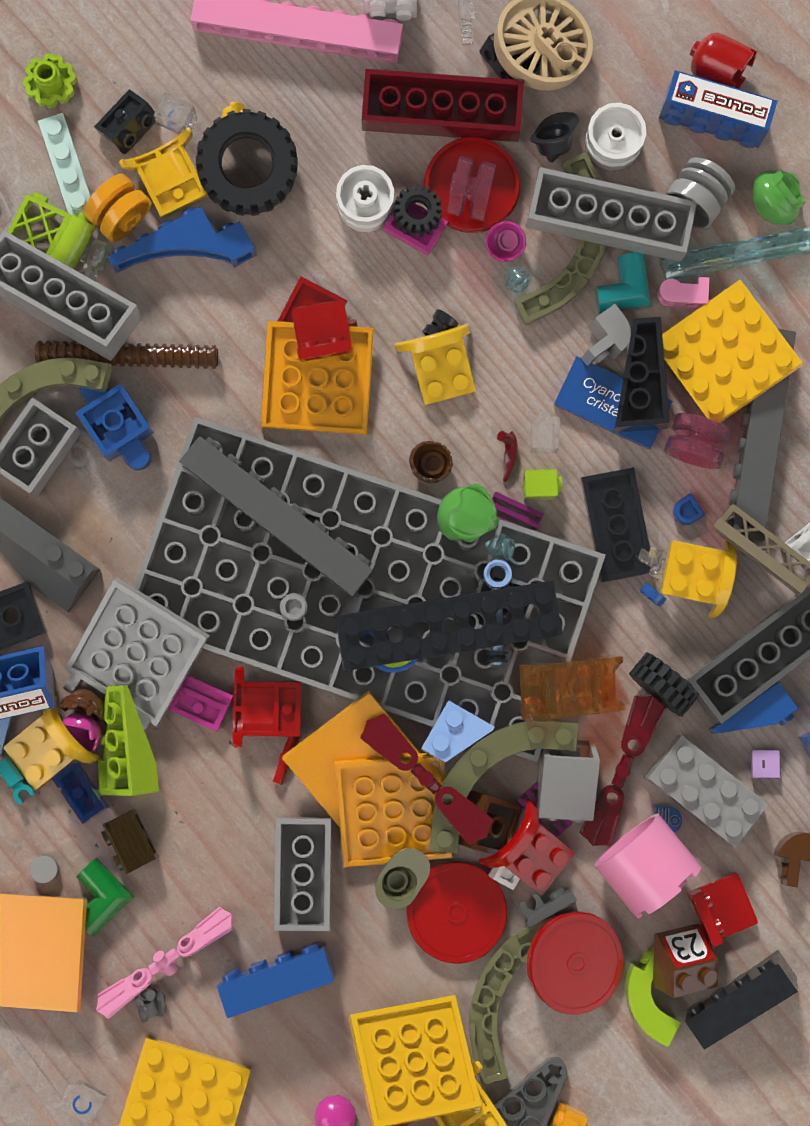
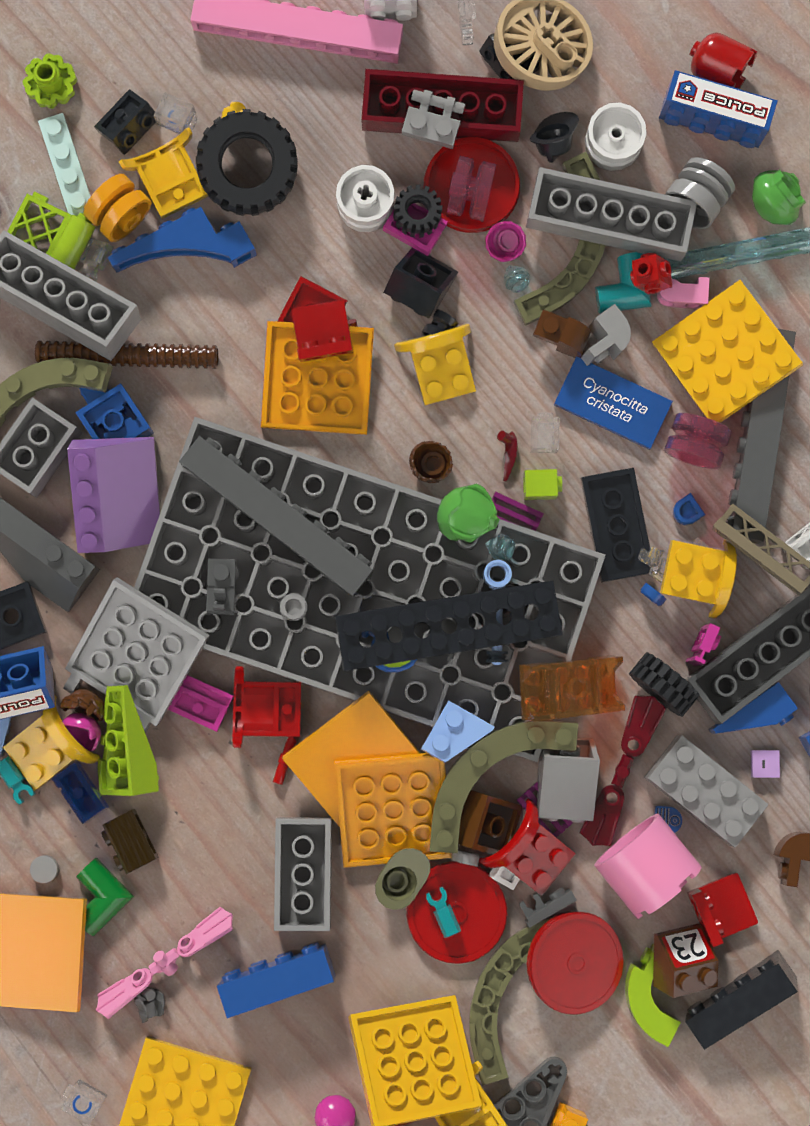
(113, 492): none -> medium lavender slope
(221, 586): none -> dark grey plate
(420, 282): none -> black slope
(431, 126): none -> light grey plate
(444, 914): none -> teal bar
(461, 813): dark red piece -> none
(466, 858): none -> light grey tile
(567, 334): none -> reddish brown brick
(644, 389): black wedge -> none
(651, 273): none -> red brick
(705, 642): none -> dark pink plate

